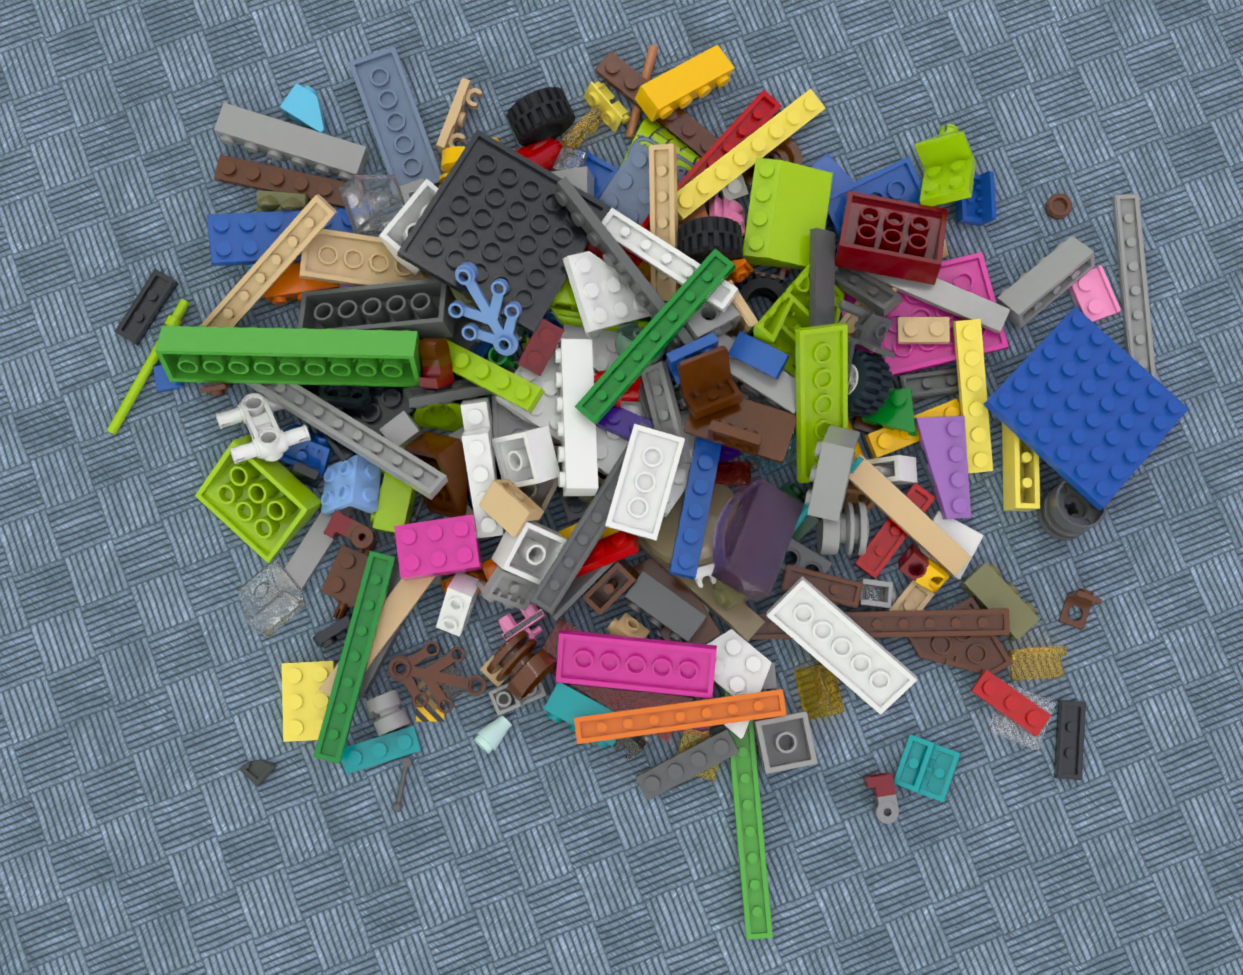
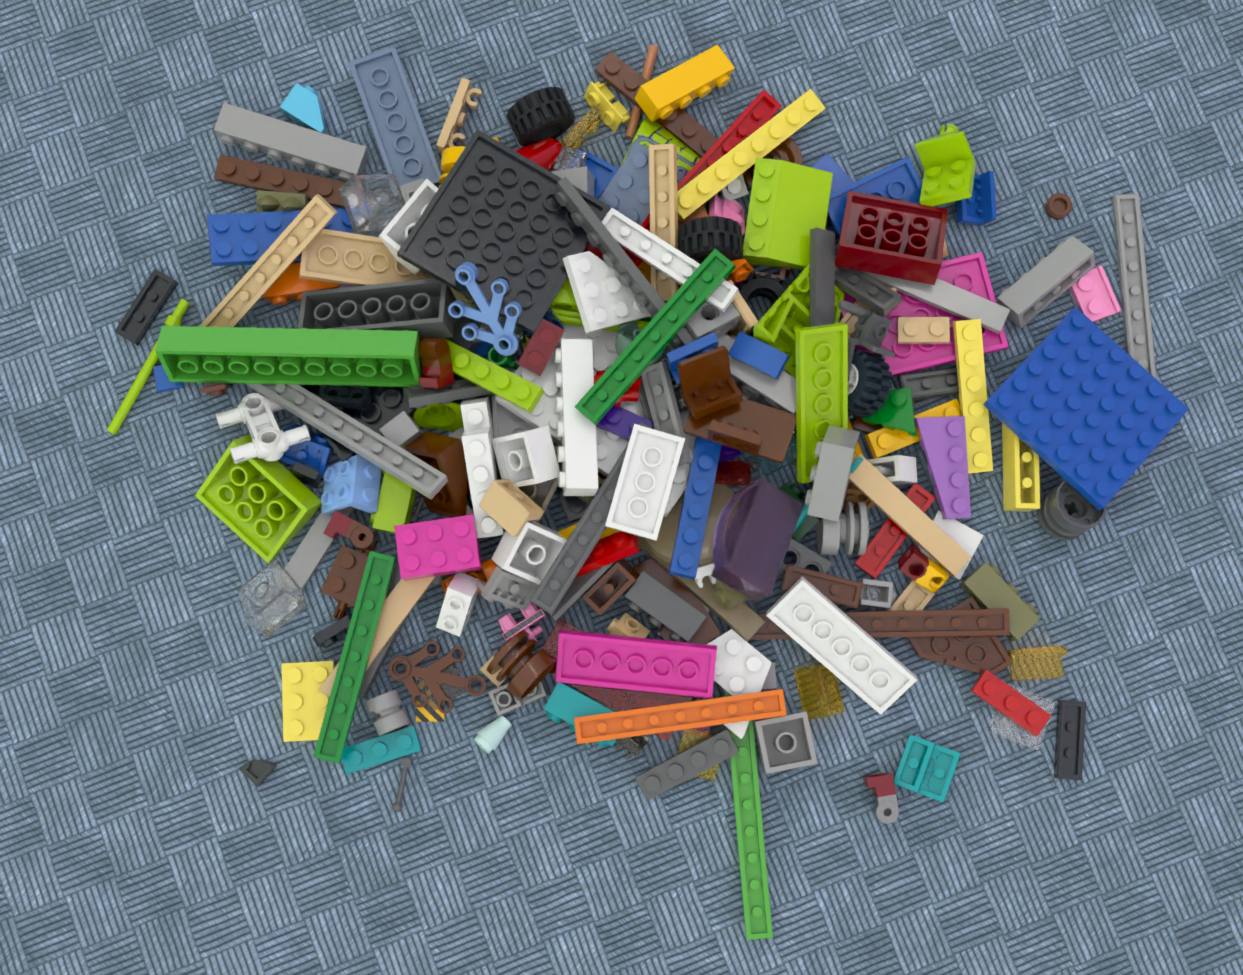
(1084, 600): reddish brown bracket -> none

